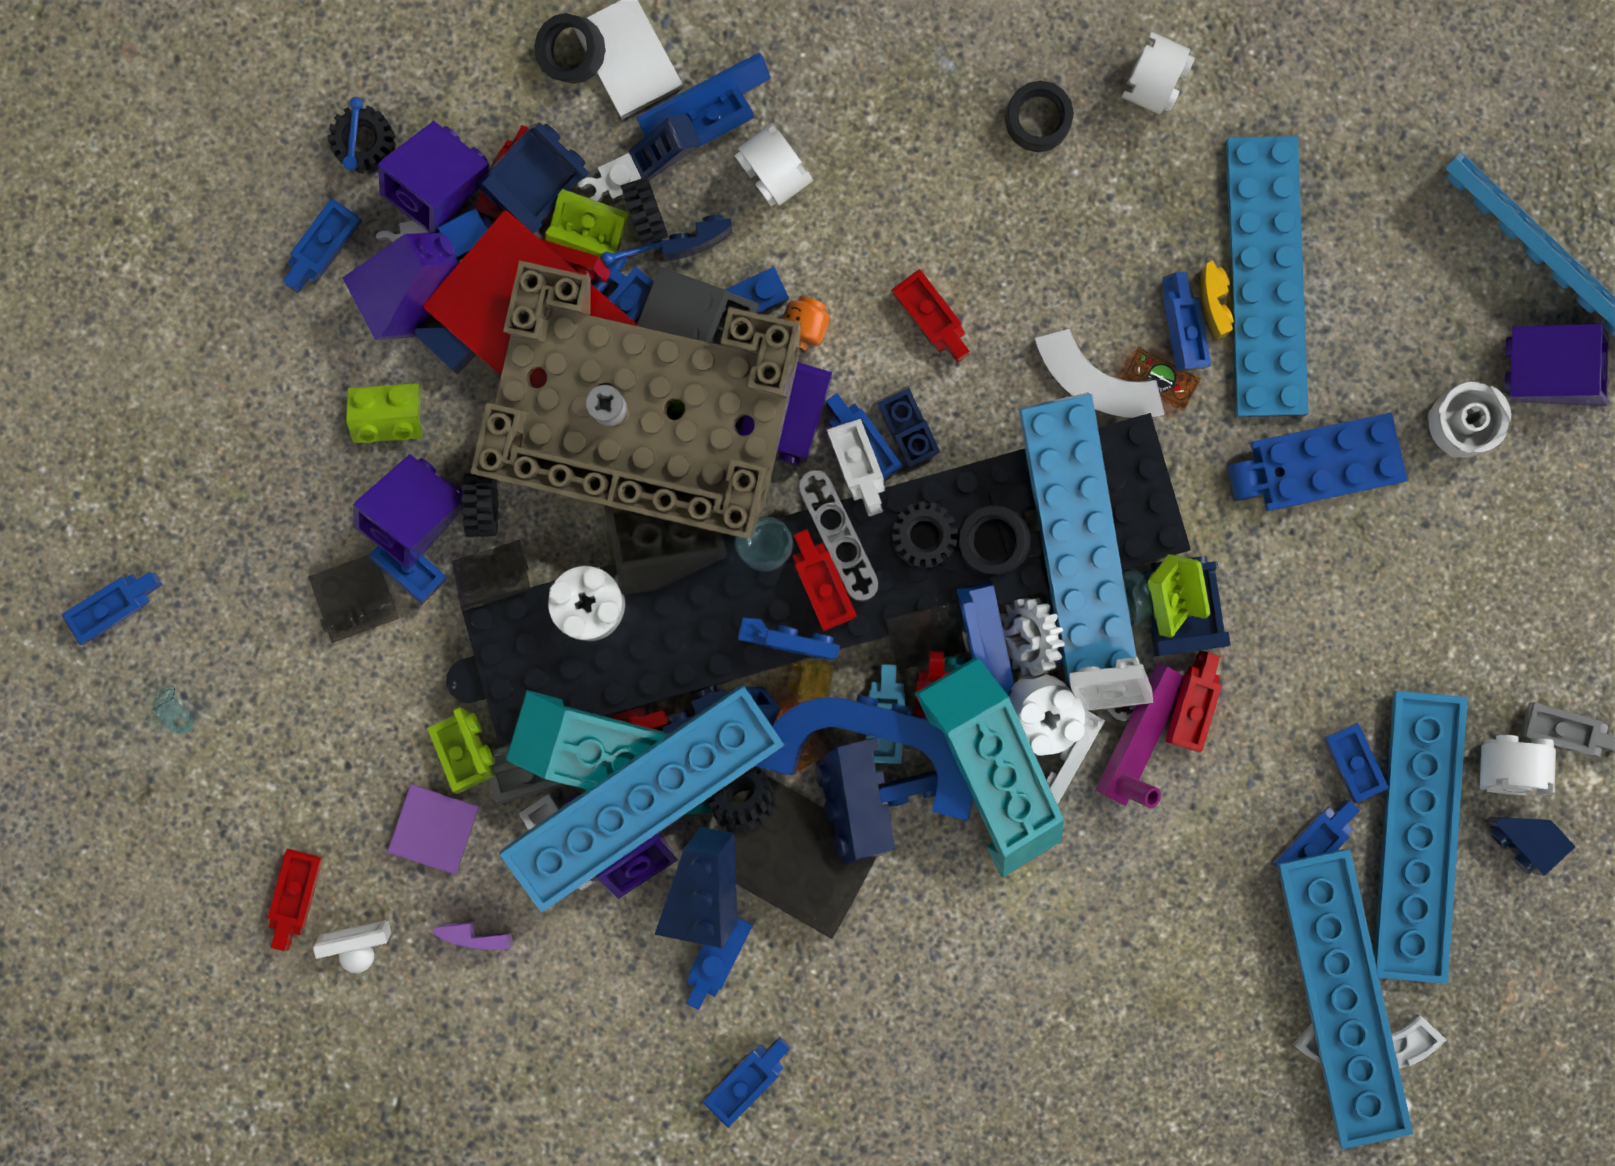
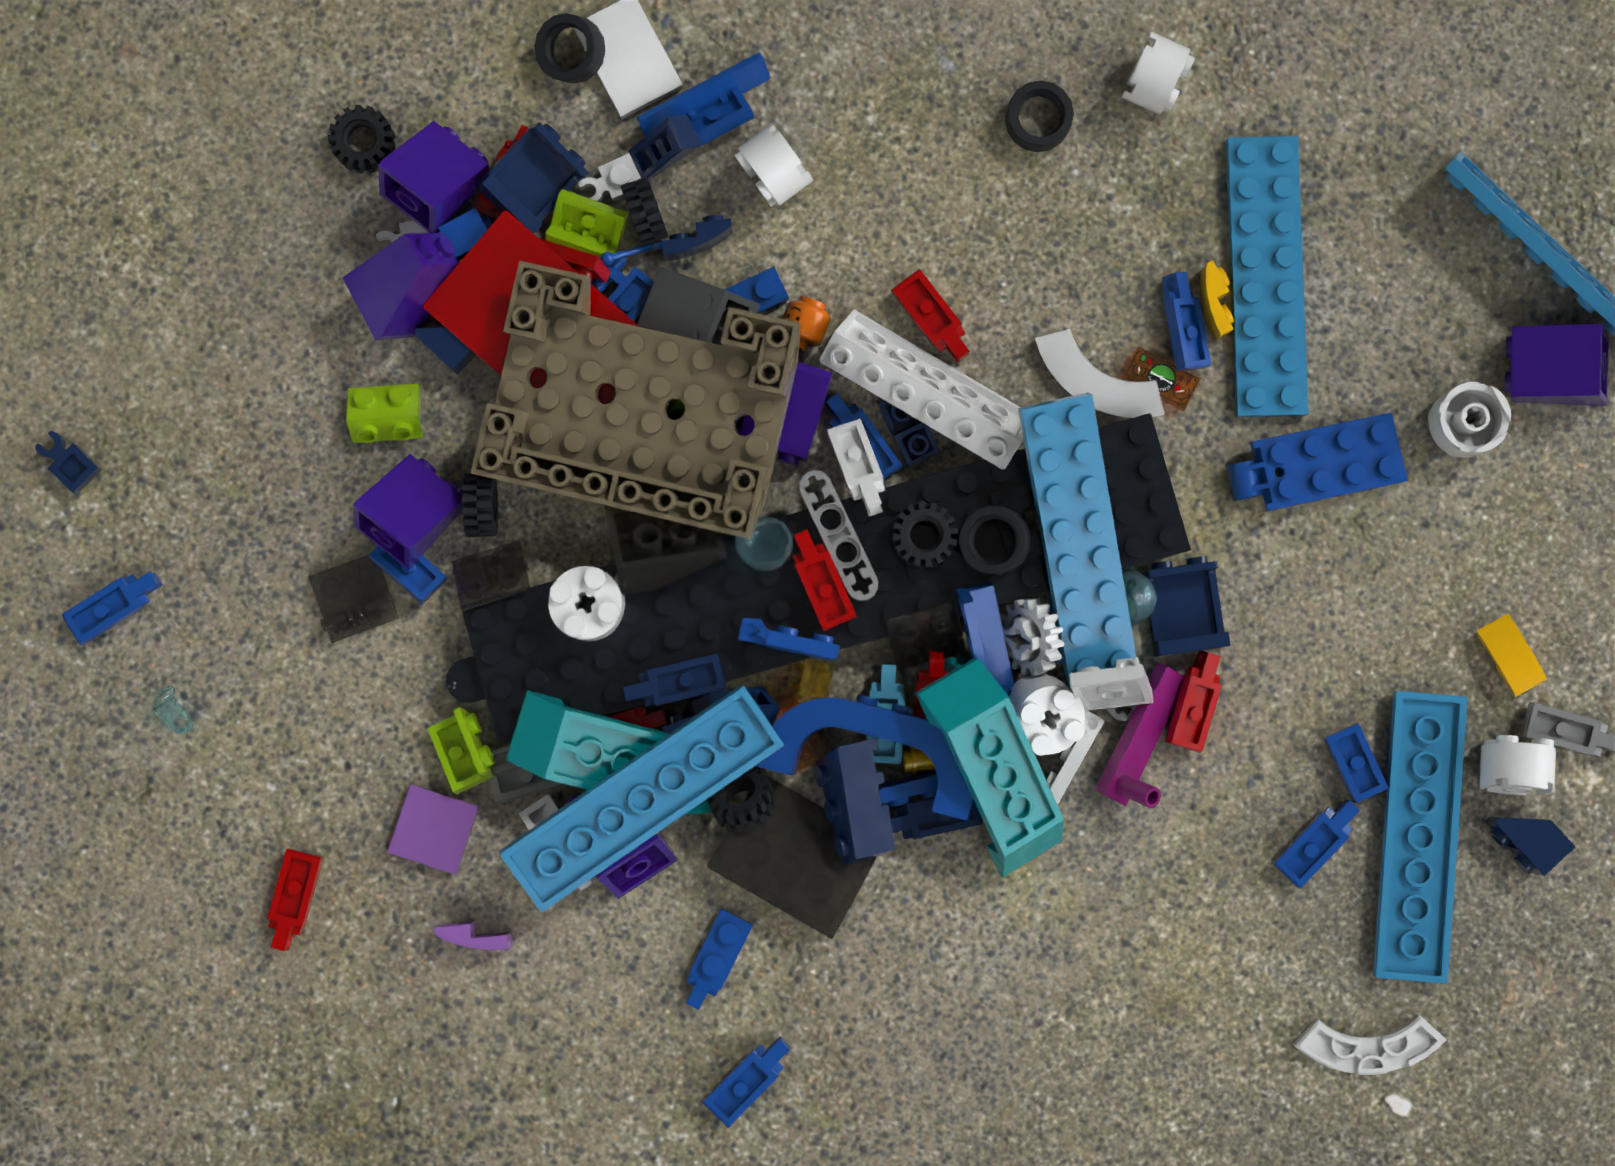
(70, 465): none -> dark blue plate
(320, 244): blue hinge -> none
(350, 161): blue hinge -> none
(353, 945): white tile -> none
(611, 411): light grey wheel -> none
(678, 681): none -> dark blue hinge
(703, 891): dark blue wedge -> none
(916, 761): none -> yellow pin
(919, 821): none -> dark blue hinge
(925, 388): none -> white bracket
(1177, 592): lime bracket -> none
(1345, 998): dark azure plate -> none
(1511, 655): none -> yellow slope

